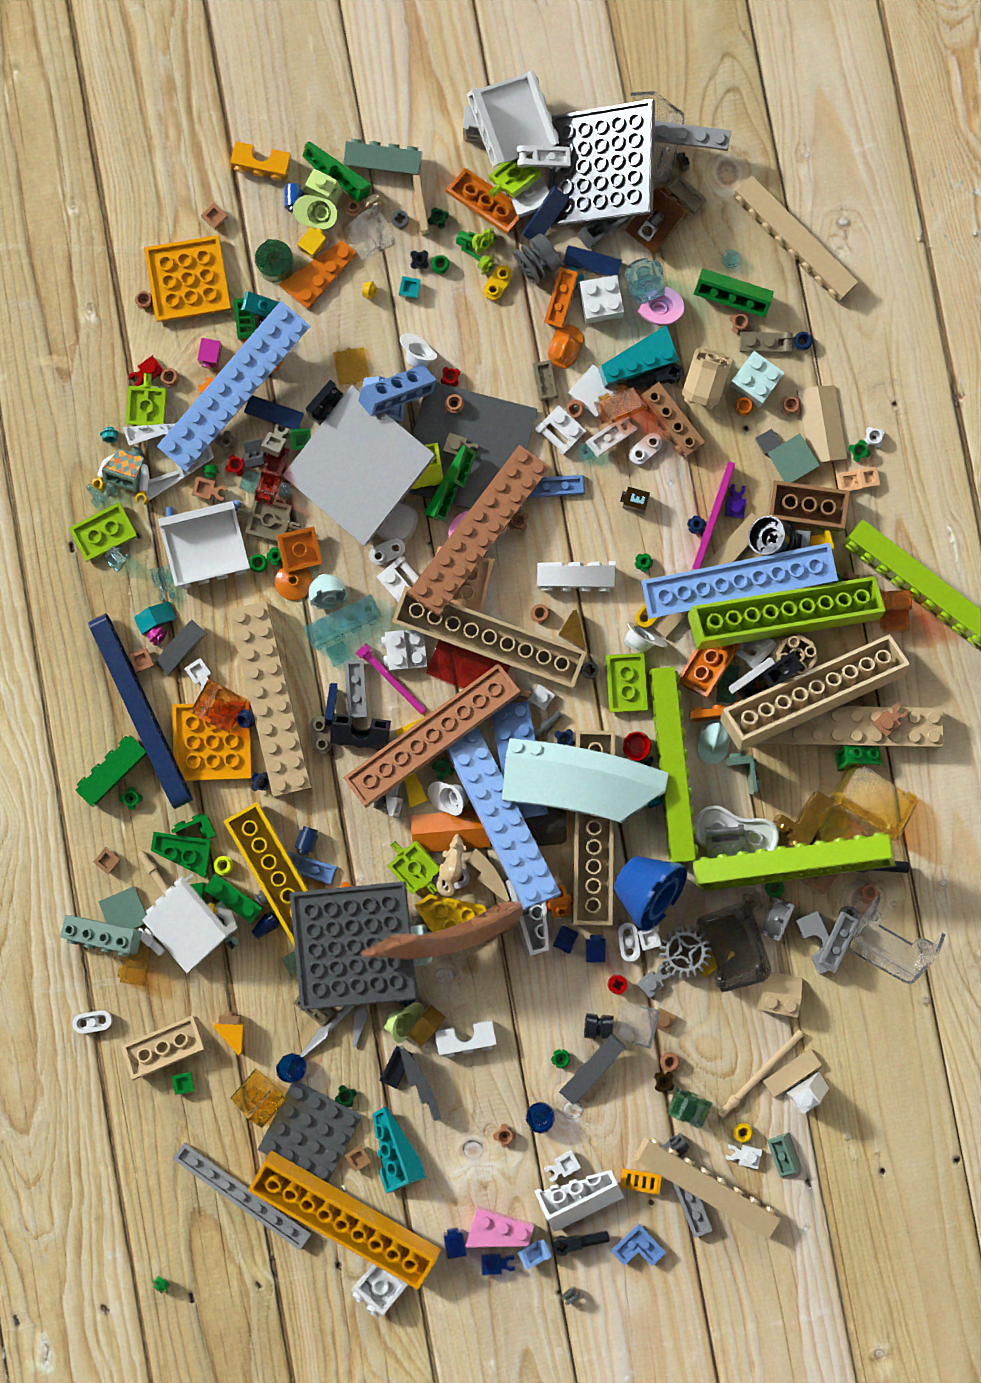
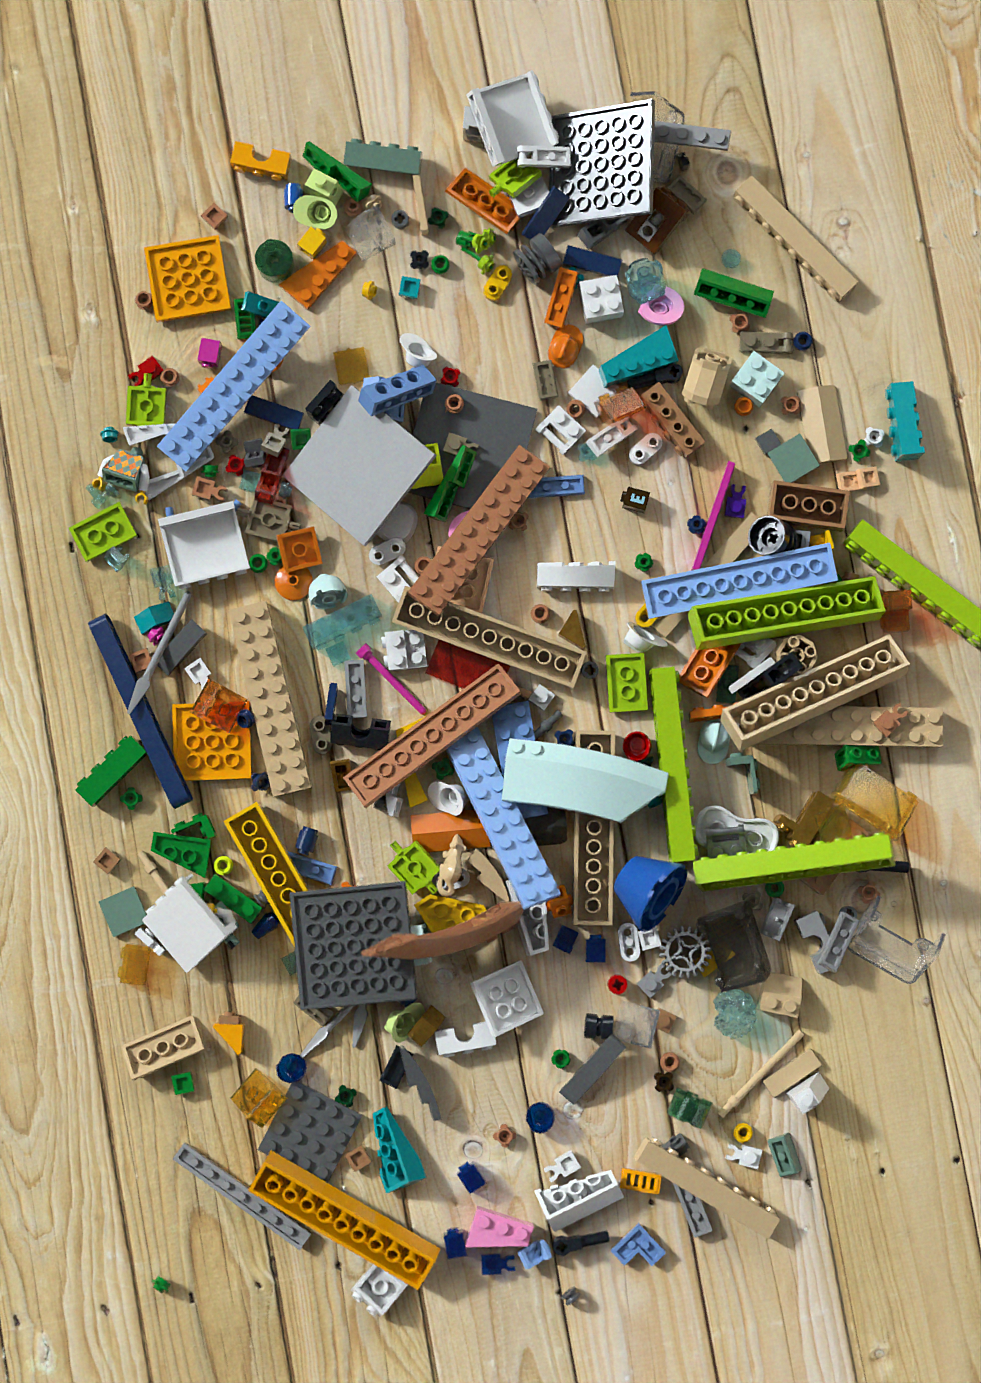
(93, 1021): white plate -> none
(101, 934): sand green brick -> none
(143, 683): none -> light grey piece
(340, 769): none -> pearl gold slope
(421, 564): none -> nougat plate
(470, 1176): none -> clear blue brick
(507, 998): none -> white plate
(735, 1013): none -> clear light blue hair
(904, 421): none -> teal wedge

